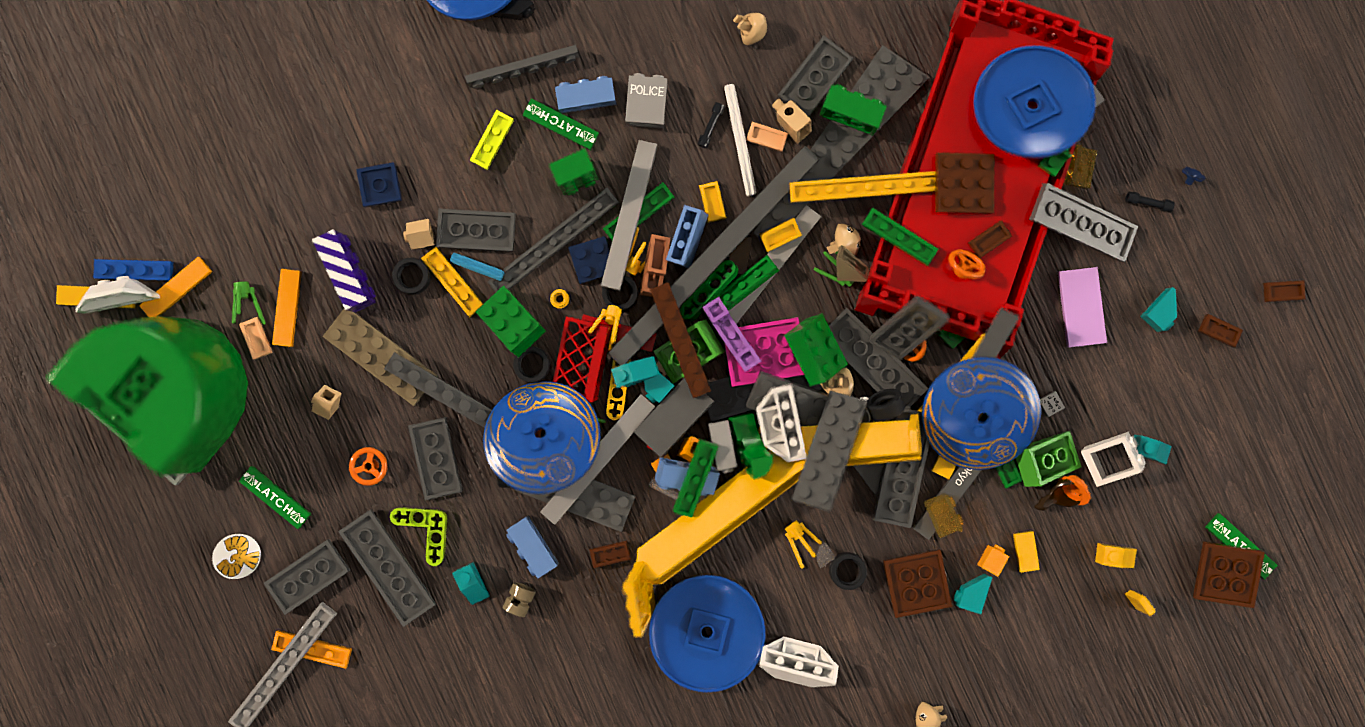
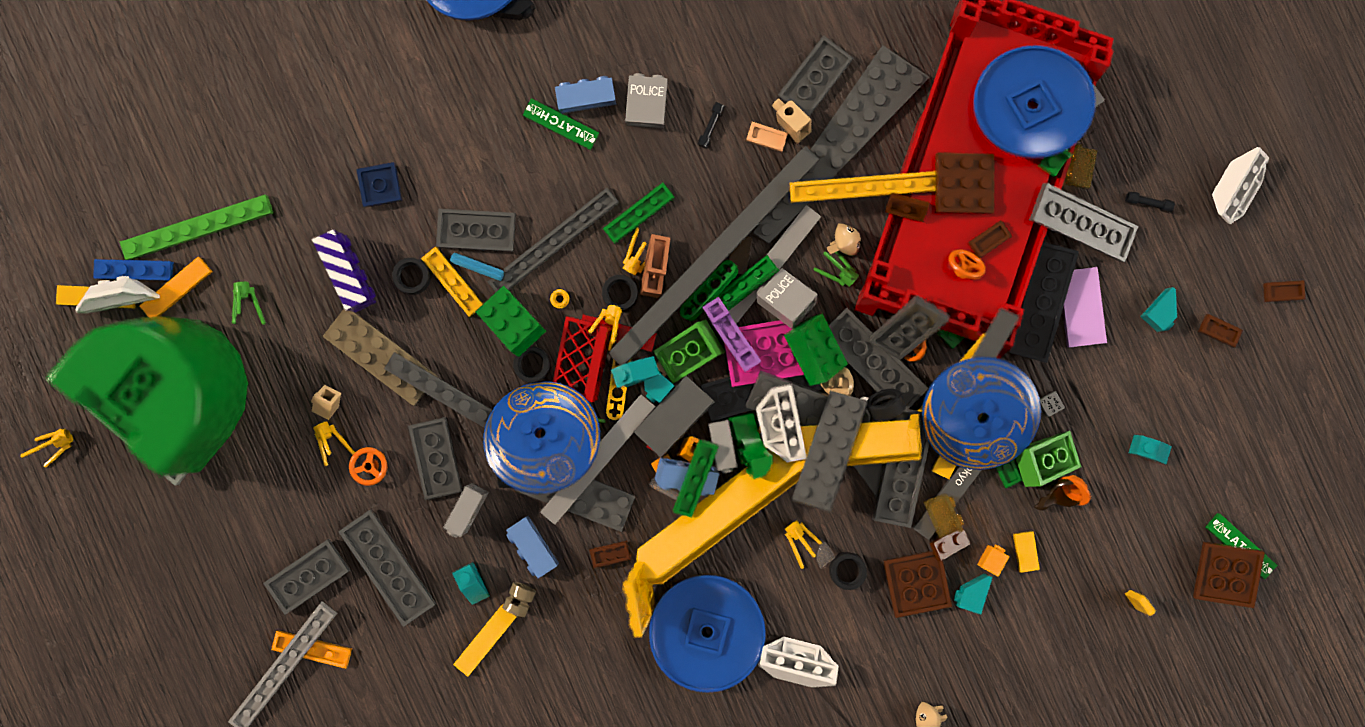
(60, 438): none -> yellow plant
(196, 227): none -> bright green plate
(236, 556): shield -> none
(255, 338): light nougat tile -> none
(275, 497): green tile -> none
(286, 307): light orange tile -> none
(322, 433): none -> yellow plant
(419, 234): tan brick -> none
(427, 522): lime beam -> none
(465, 510): none -> light grey brick
(484, 641): none -> yellow tile
(492, 140): neon yellow plate -> none
(528, 65): dark grey plate -> none
(574, 172): green brick -> none
(590, 259): dark blue plate -> none
(629, 215): light grey tile -> none
(680, 340): reddish brown plate -> none
(687, 236): medium blue brick -> none
(712, 201): yellow tile -> none
(740, 140): white axle -> none
(752, 27): tan piece -> none
(780, 234): yellow tile -> none
(786, 298): none -> light grey brick
(850, 267): dark tan slope -> none
(853, 109): green brick -> none
(900, 237): green tile -> none
(907, 207): none -> reddish brown plate
(949, 544): none -> plate
(1044, 302): none -> black plate
(1095, 467): white window -> none
(1115, 556): yellow slope -> none
(1192, 175): dark blue plant -> none
(1240, 184): none -> white wedge

